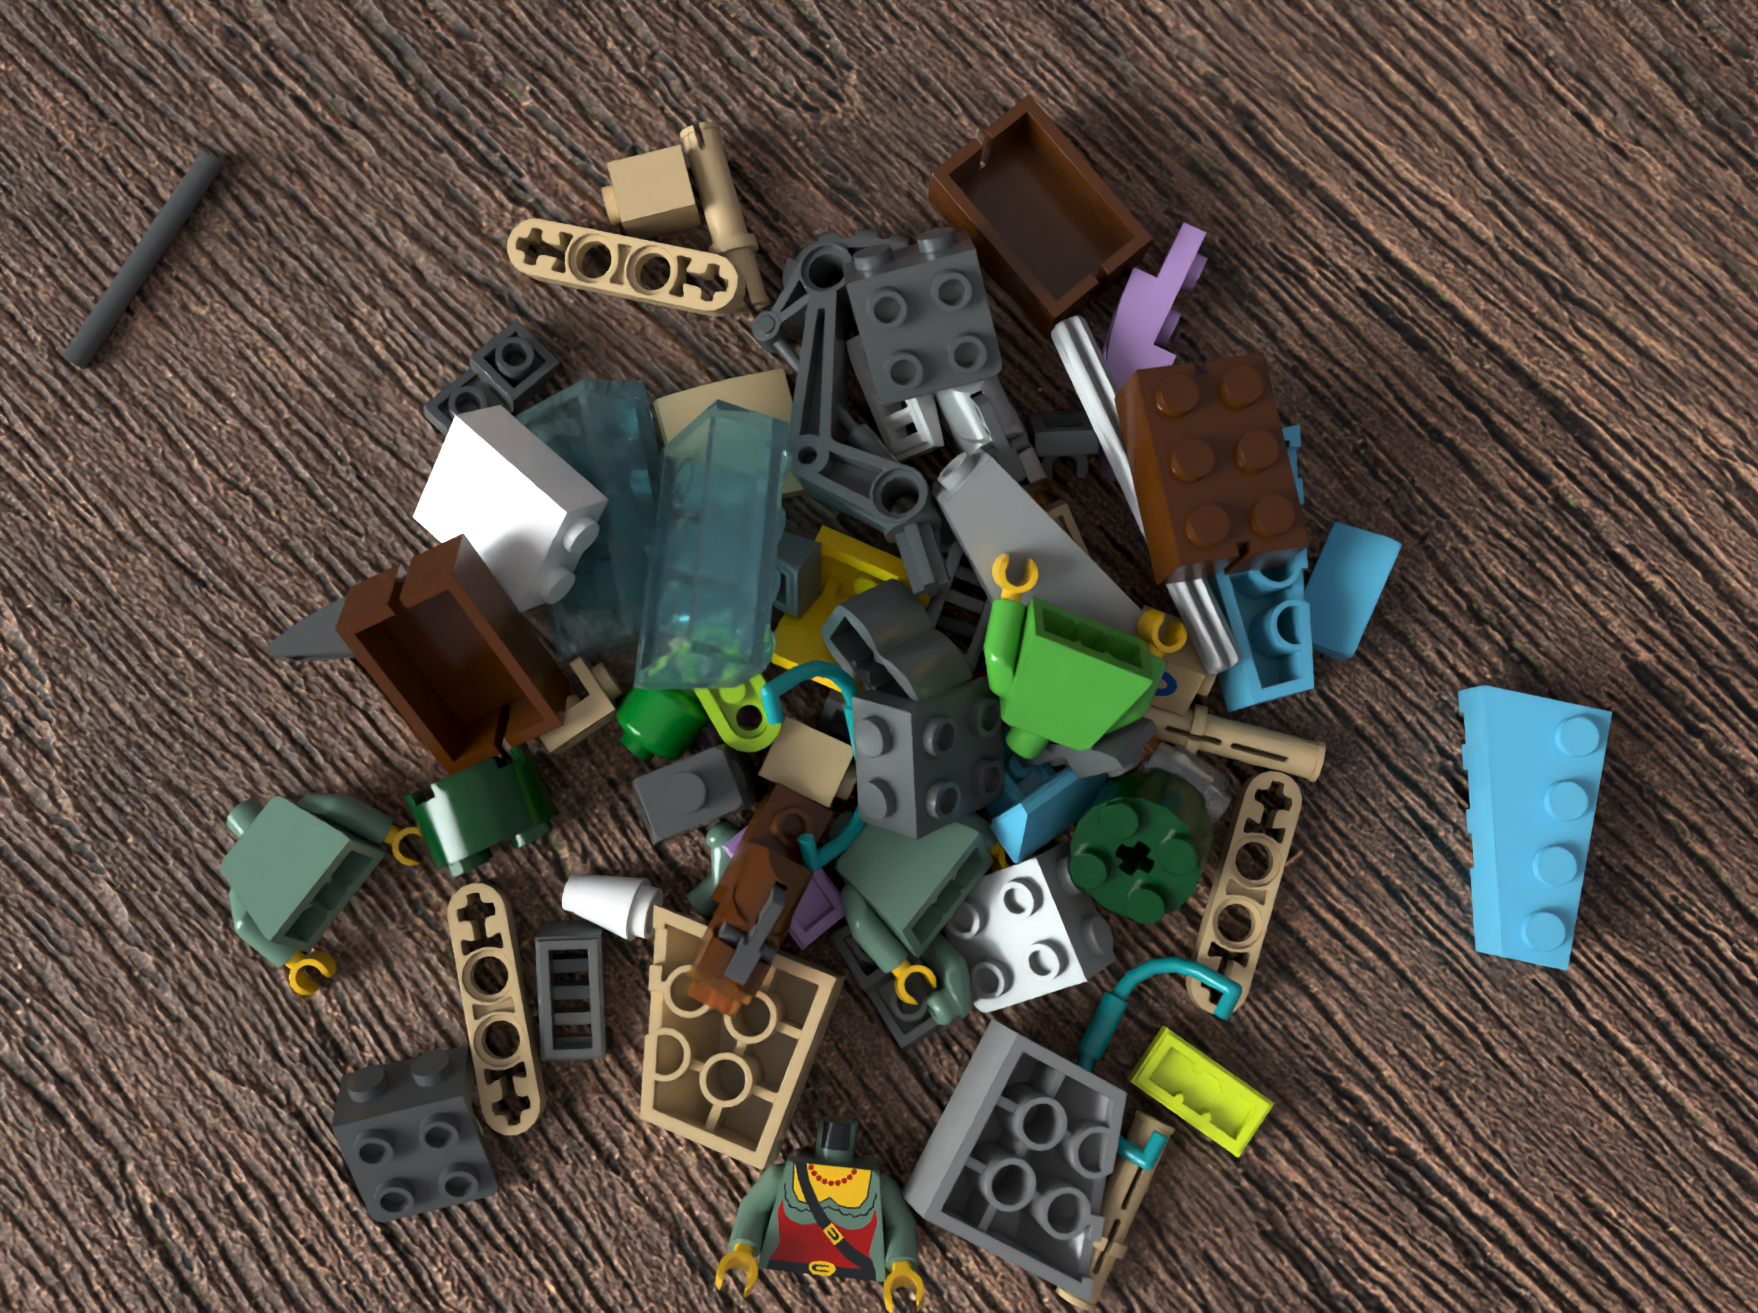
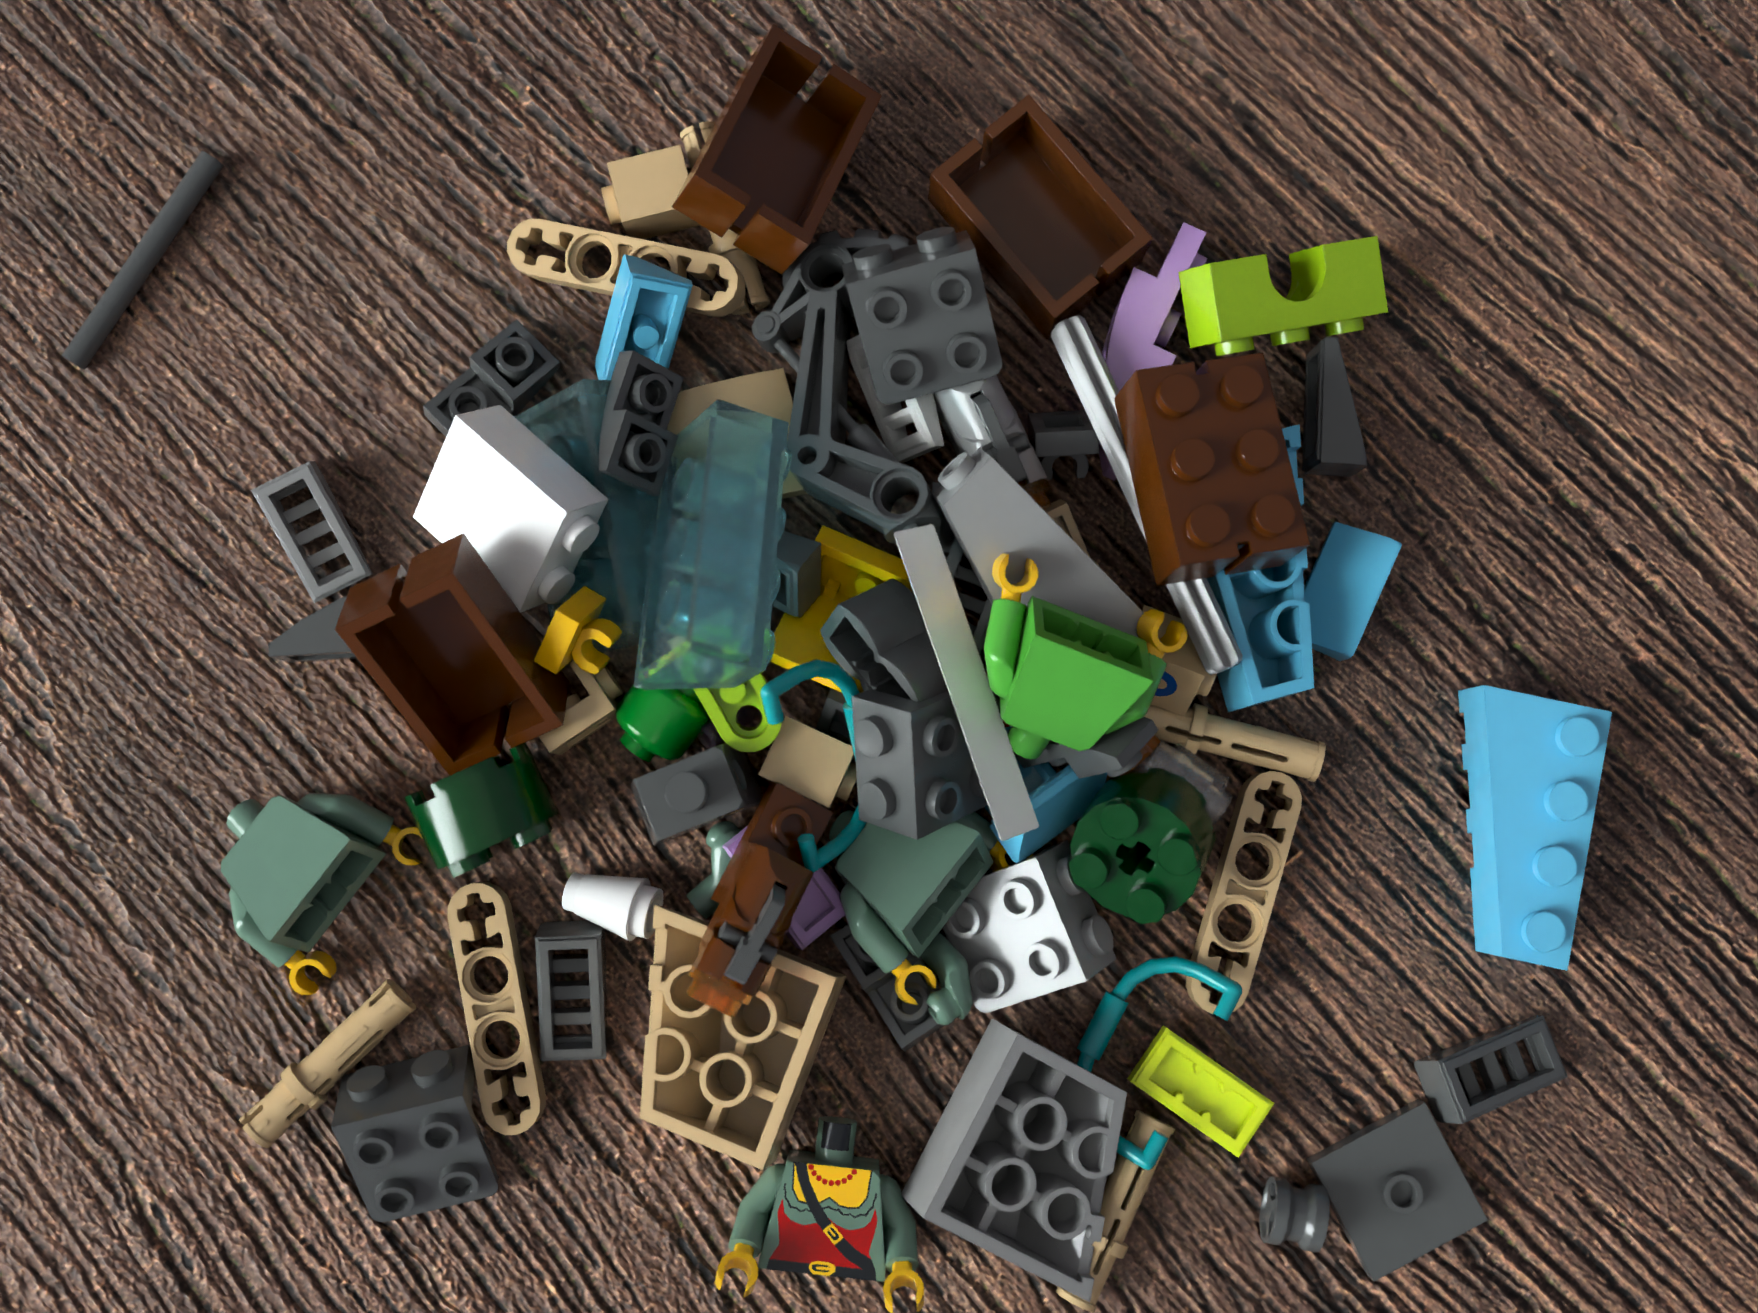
(269, 496): none -> light grey slope
(308, 1082): none -> tan pin
(572, 634): none -> yellow tile
(635, 422): none -> dark grey slope
(642, 314): none -> medium azure slope
(774, 155): none -> reddish brown piece
(966, 681): none -> white sticker
(1236, 299): none -> lime arch
(1294, 1214): none -> dark grey wheel
(1331, 425): none -> dark grey slope
(1397, 1189): none -> dark grey plate
(1453, 1085): none -> dark grey slope

